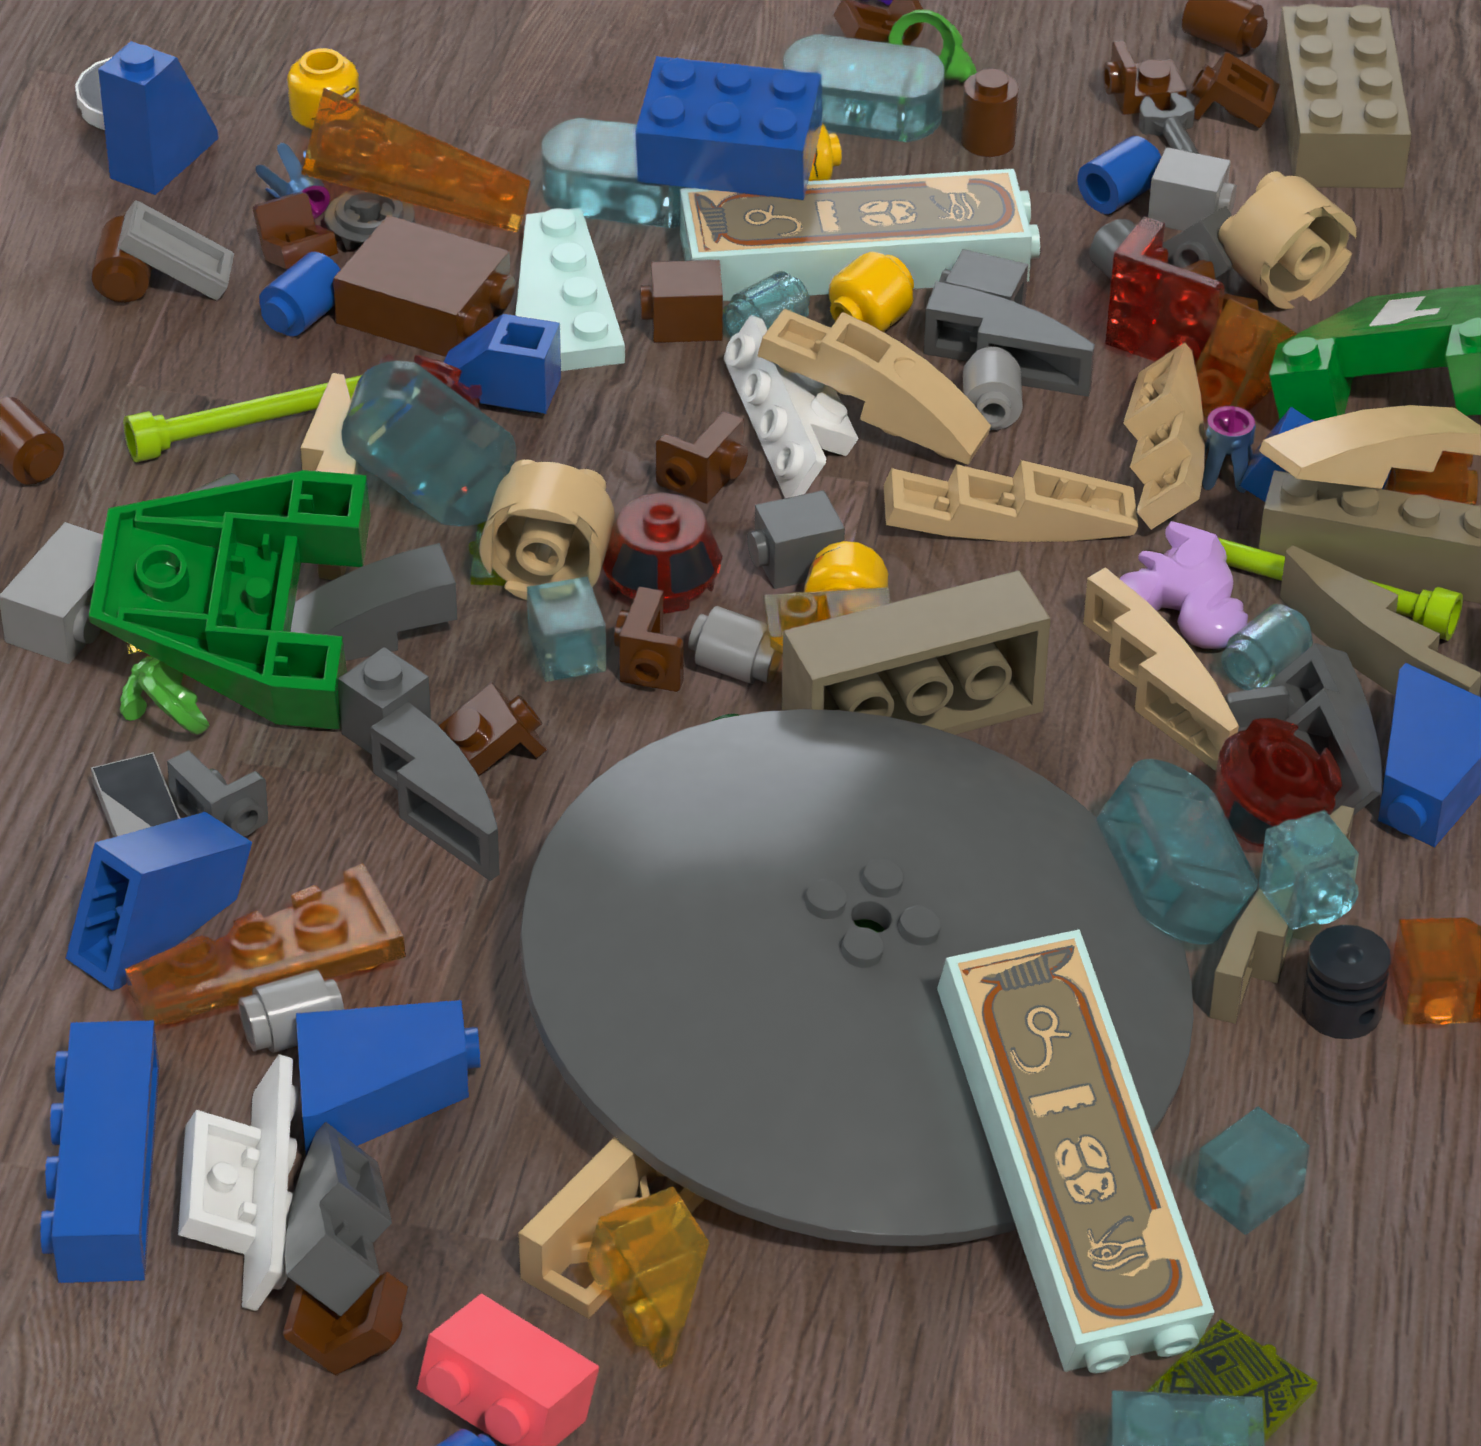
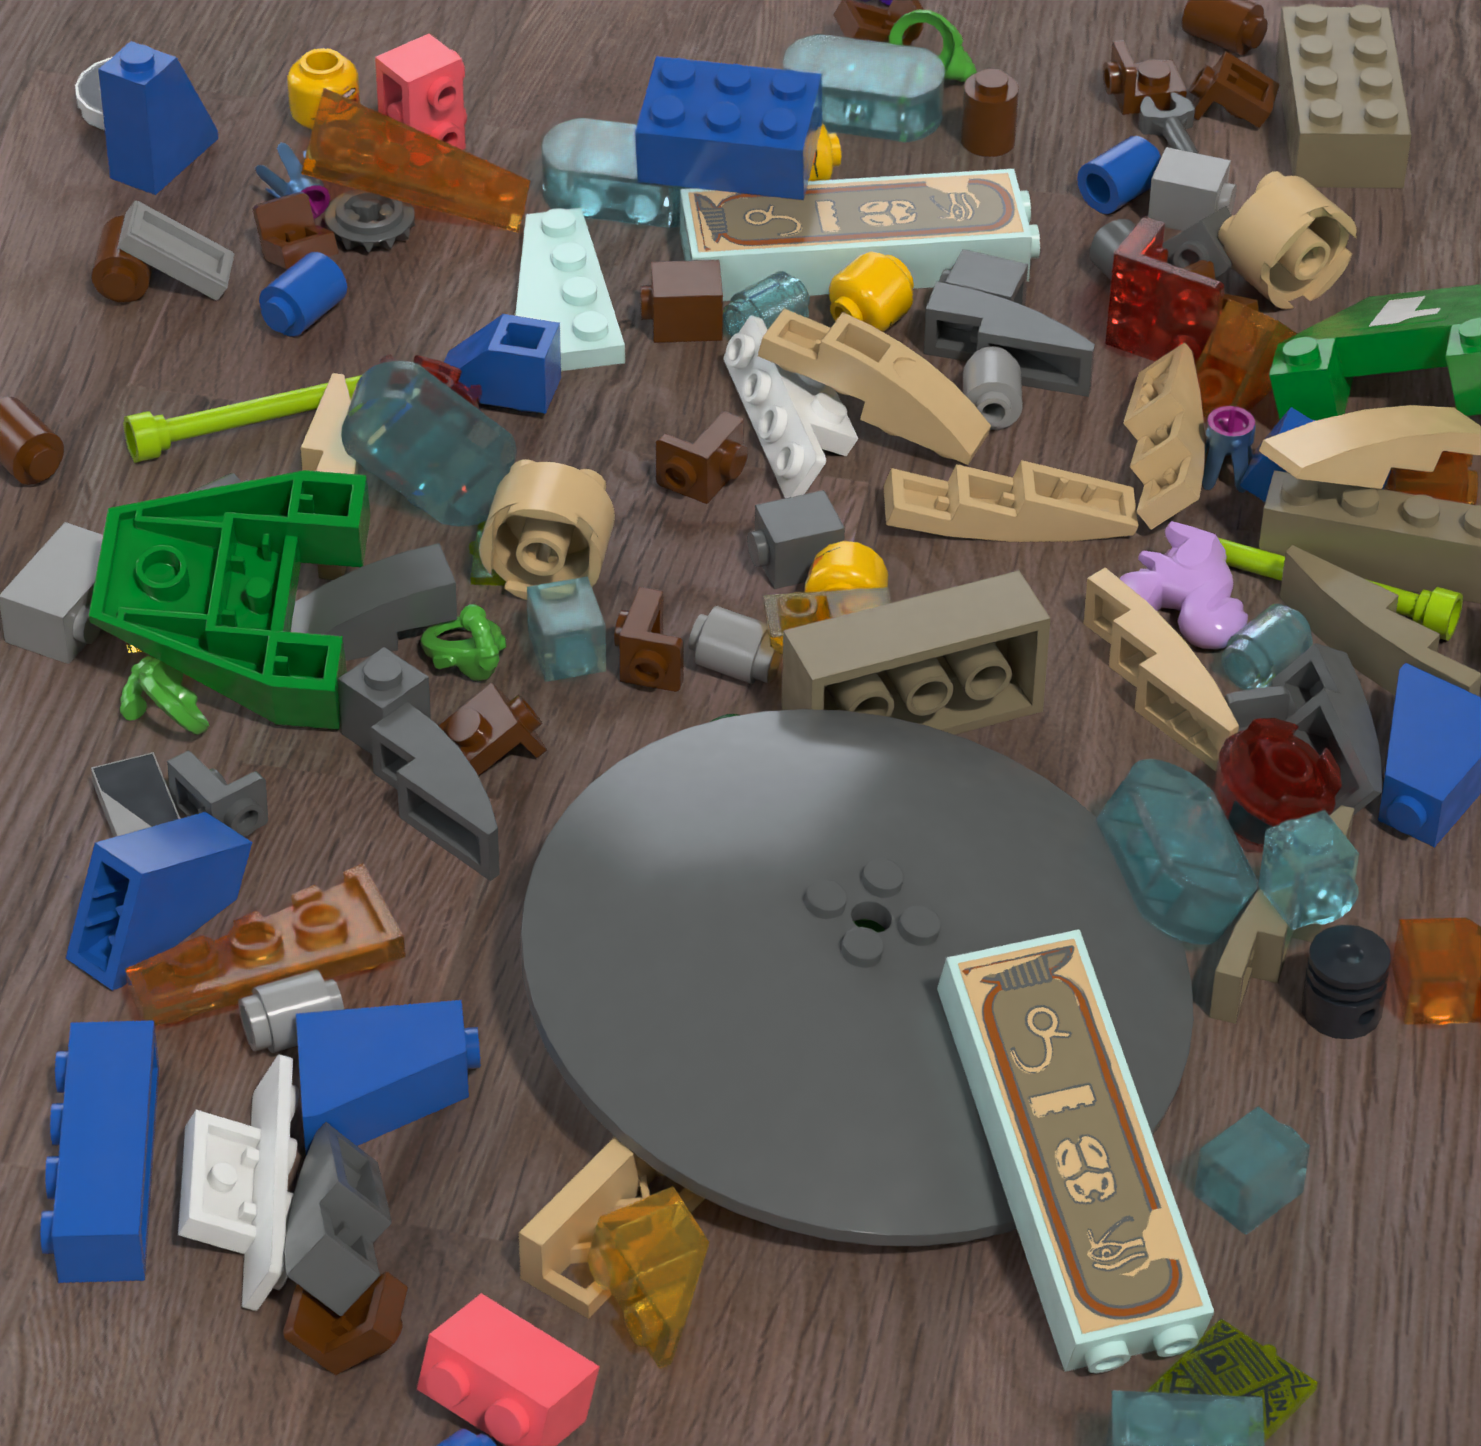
(422, 286): brick -> none
(424, 88): none -> coral brick
(473, 656): none -> bright green piece
(662, 546): clear red cone -> none

